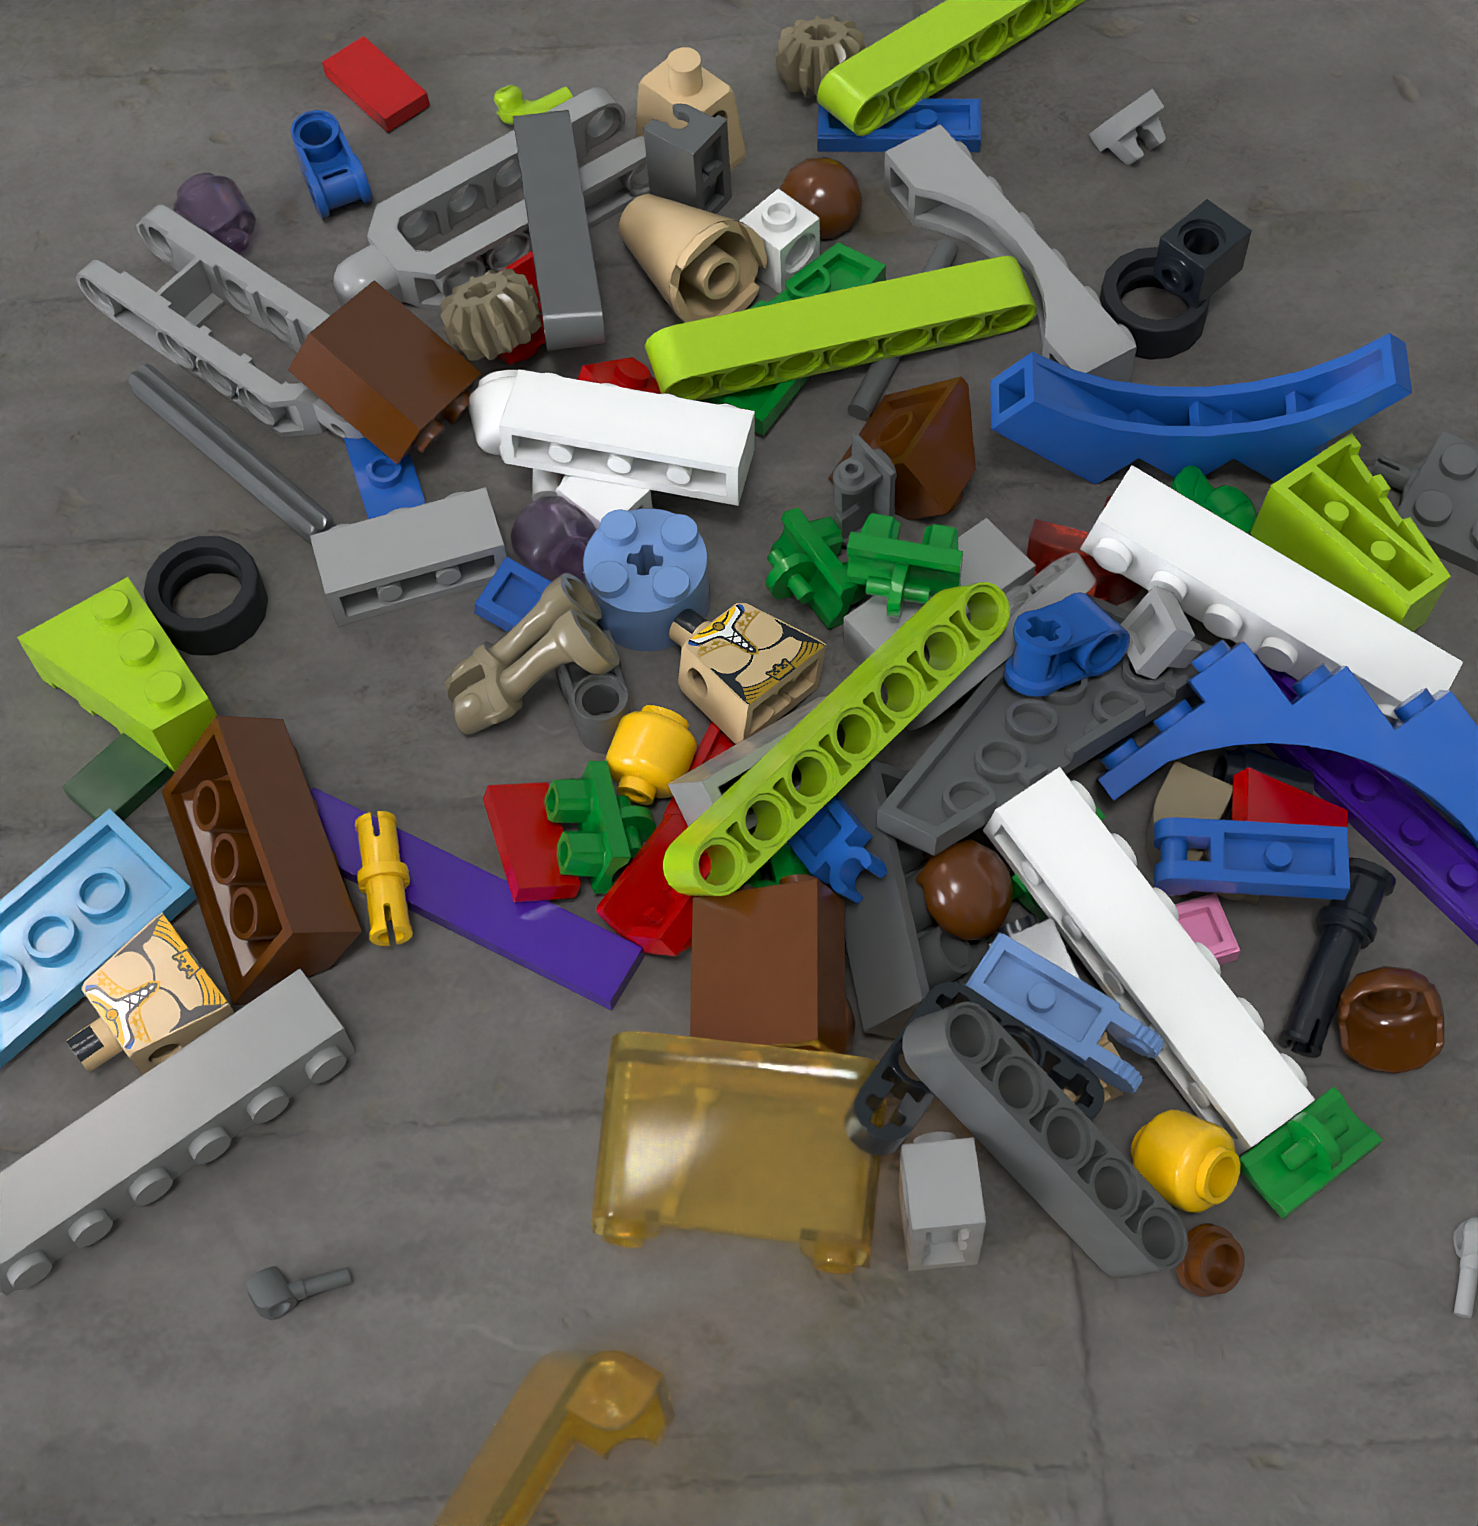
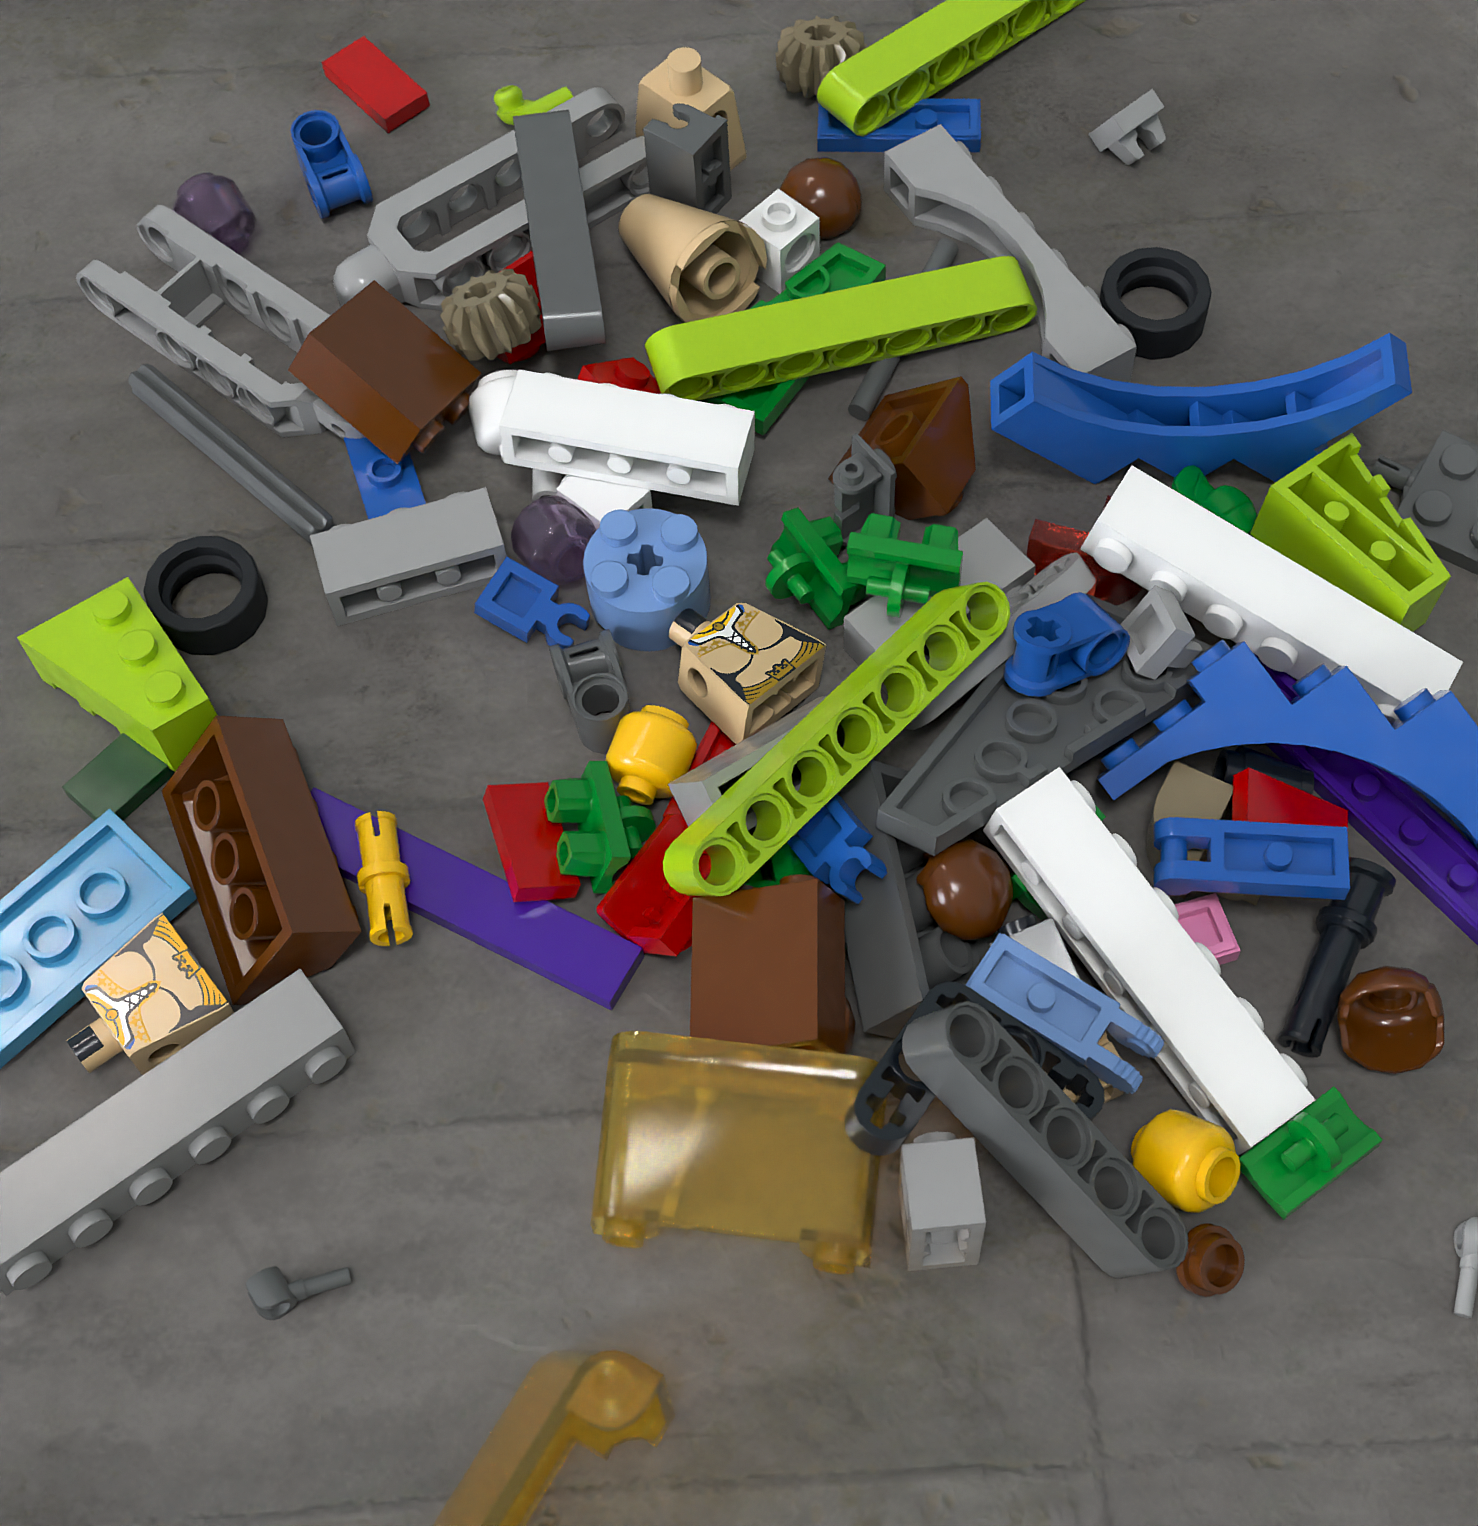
(559, 629): dark tan piece -> none
(1201, 253): black brick -> none

